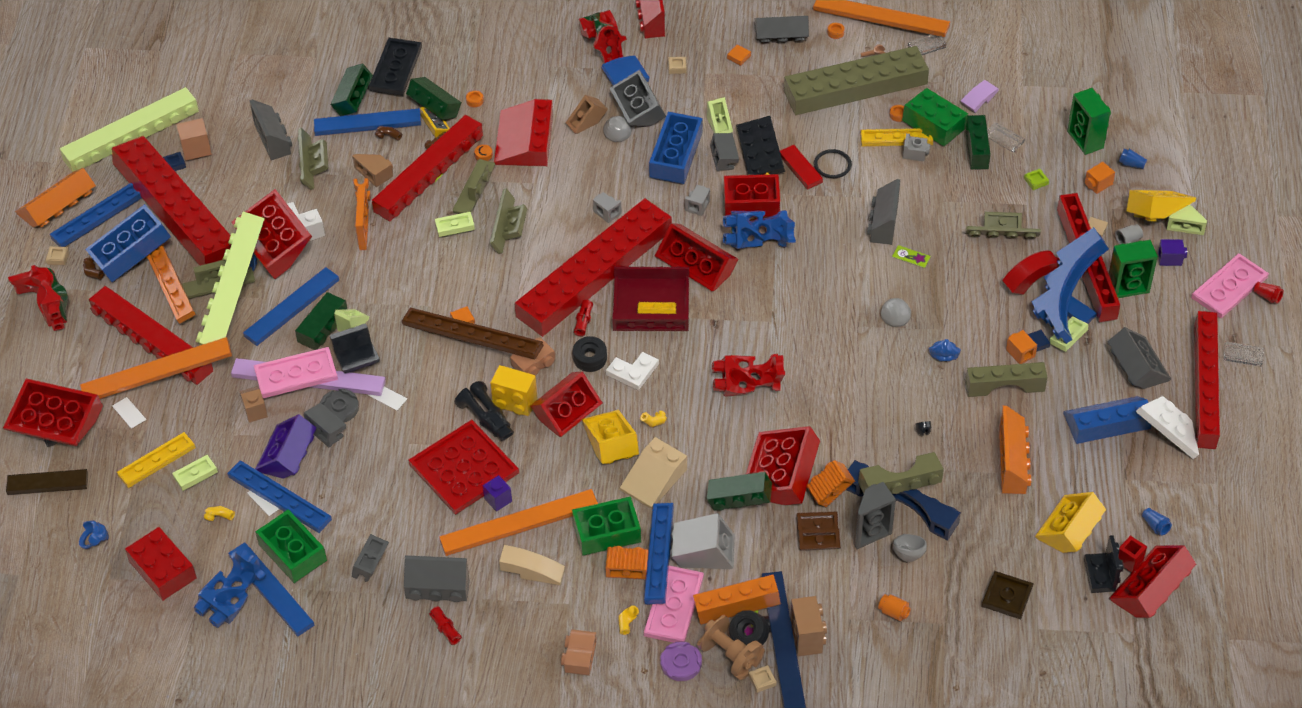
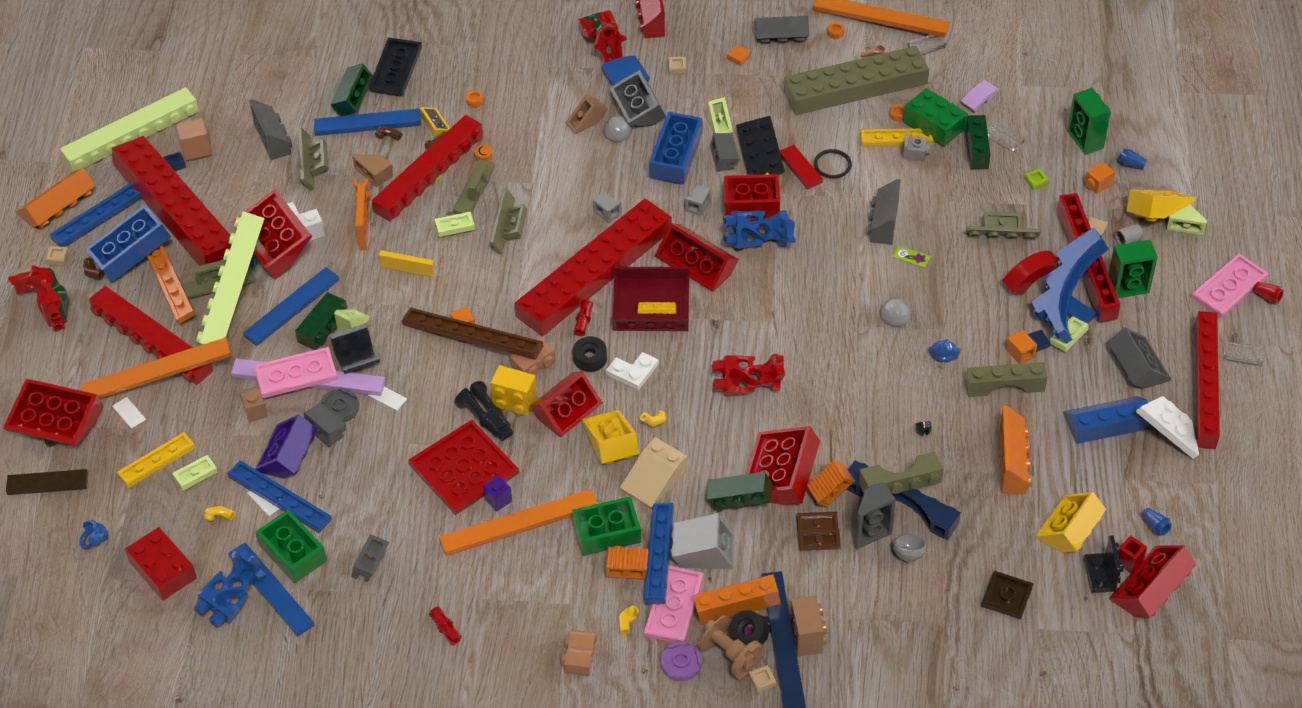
(407, 263): none -> yellow tile
(433, 98): dark green brick -> none
(436, 578): dark grey slope -> none
(525, 134): slope -> none
(531, 565): tan slope -> none
(894, 607): orange brick -> none
(1171, 252): dark purple brick -> none

